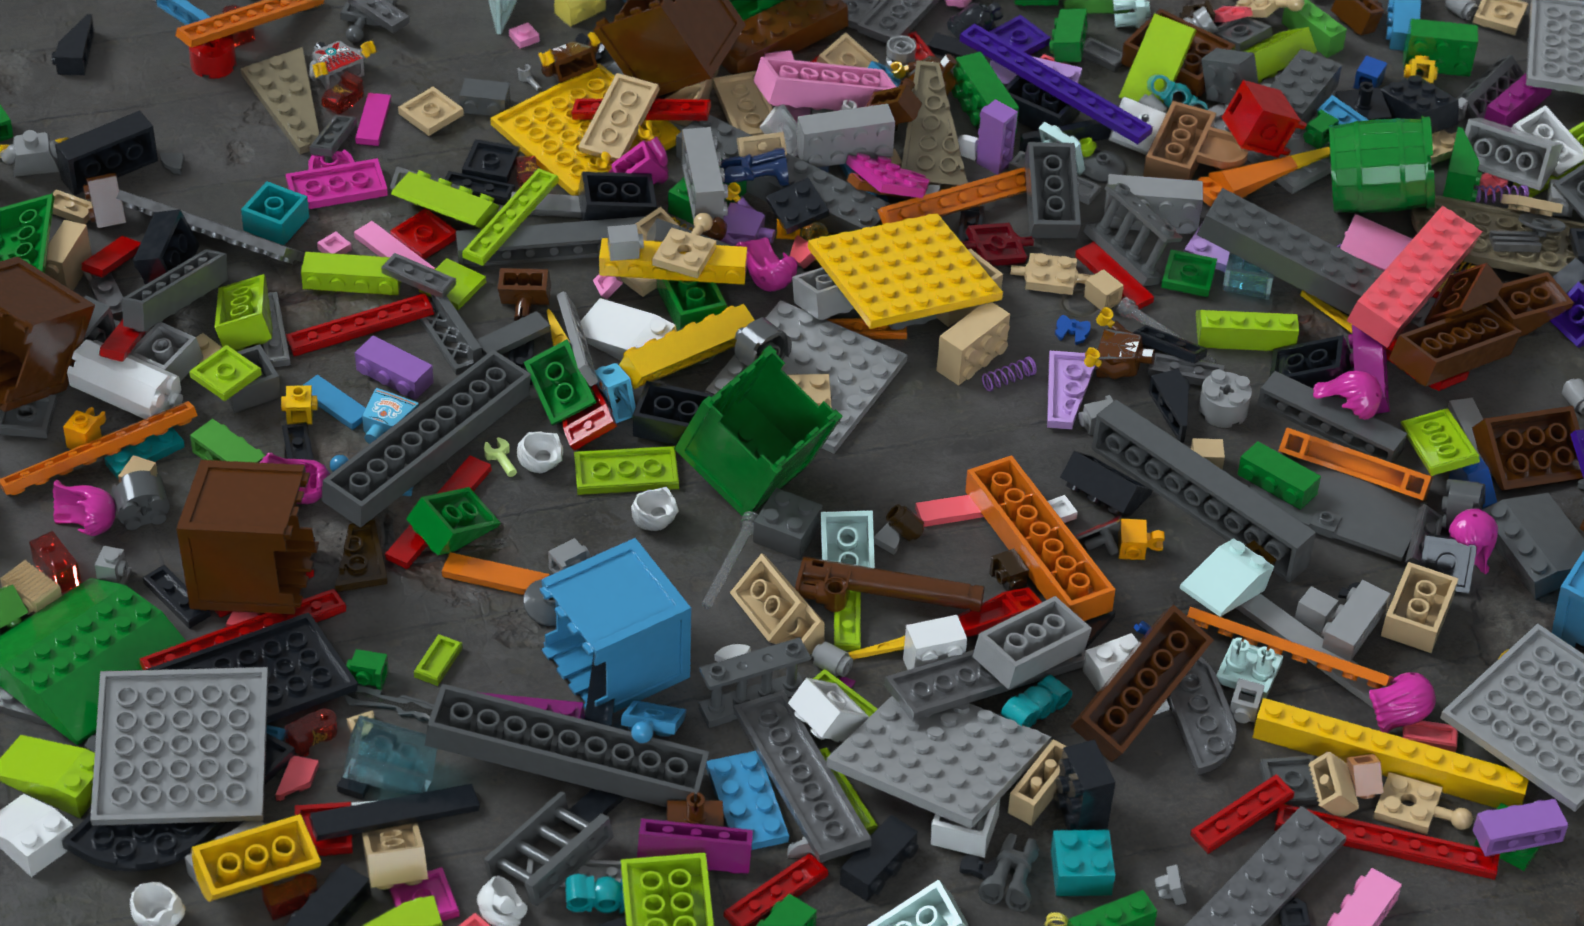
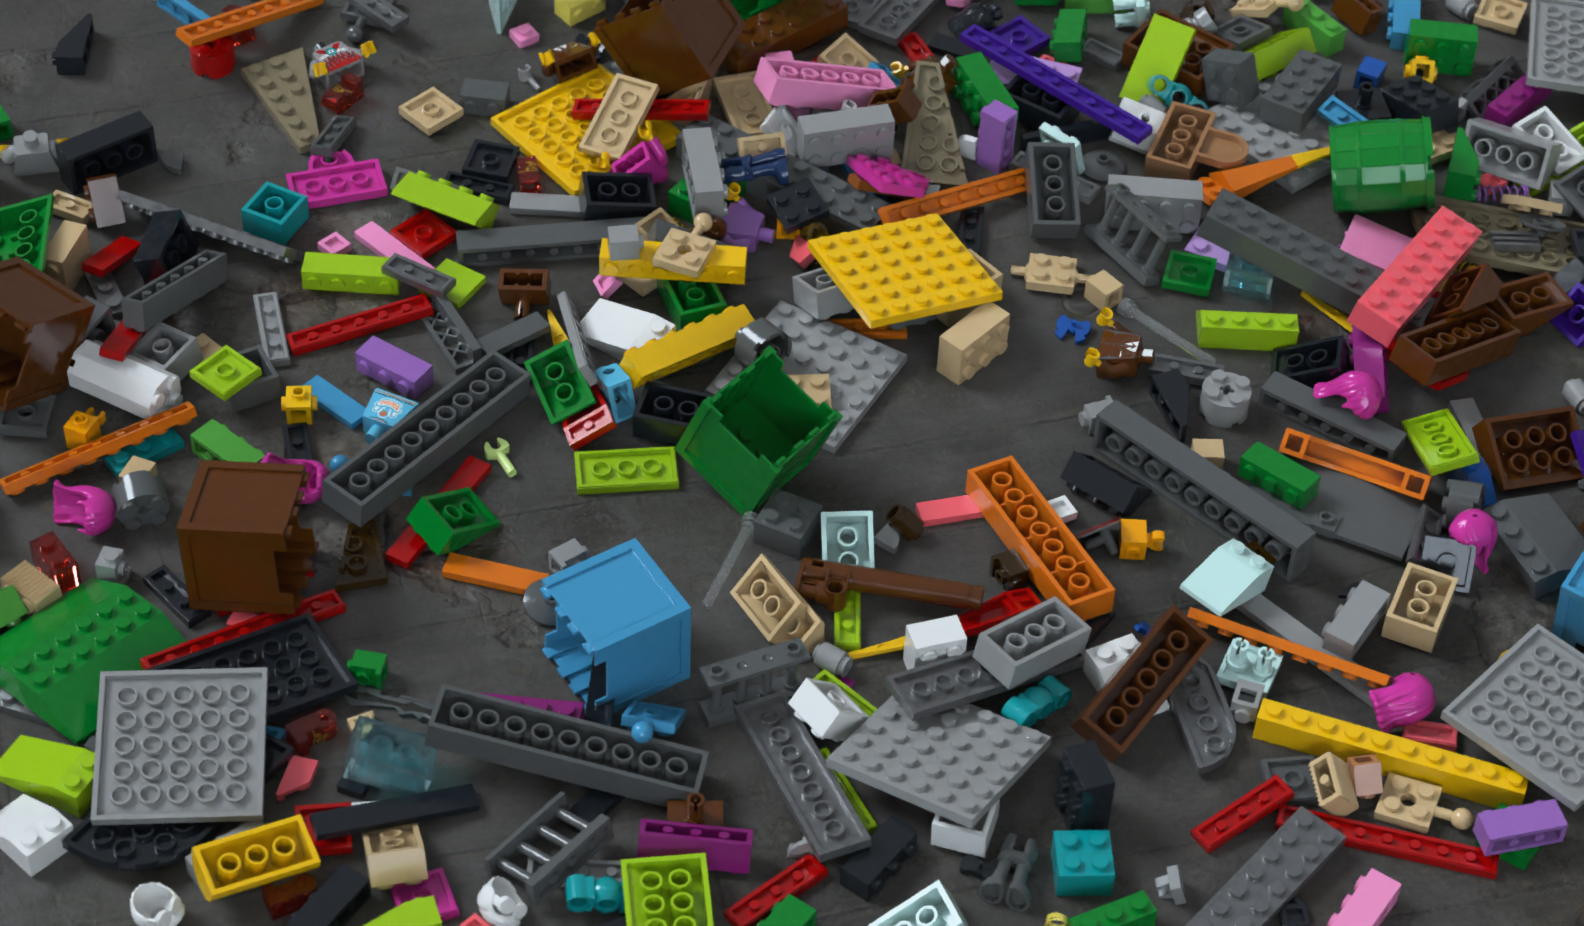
(244, 314): lime slope -> none
(373, 119): dark pink tile -> none
(438, 660): lime tile -> none
(510, 217): lime tile -> none
(540, 451): white hair -> none
(654, 509): white hair -> none
(731, 651): white tile -> none
(748, 798): dark azure plate -> none
(766, 268): dark pink piece -> none
(900, 49): light grey wheel -> none
(997, 243): dark red plate -> none
(1026, 369): medium lavender piece -> none
(1037, 785): tan brick -> none
(1066, 387): lavender wing -> none
(1087, 146): lime plate -> none
(1097, 259): red tile -> none
(1171, 344): black tile -> none
(1231, 13): coral tile -> none
(1261, 119): red container -> none
(1316, 609): light grey brick -> none
(1318, 129): green brick -> none

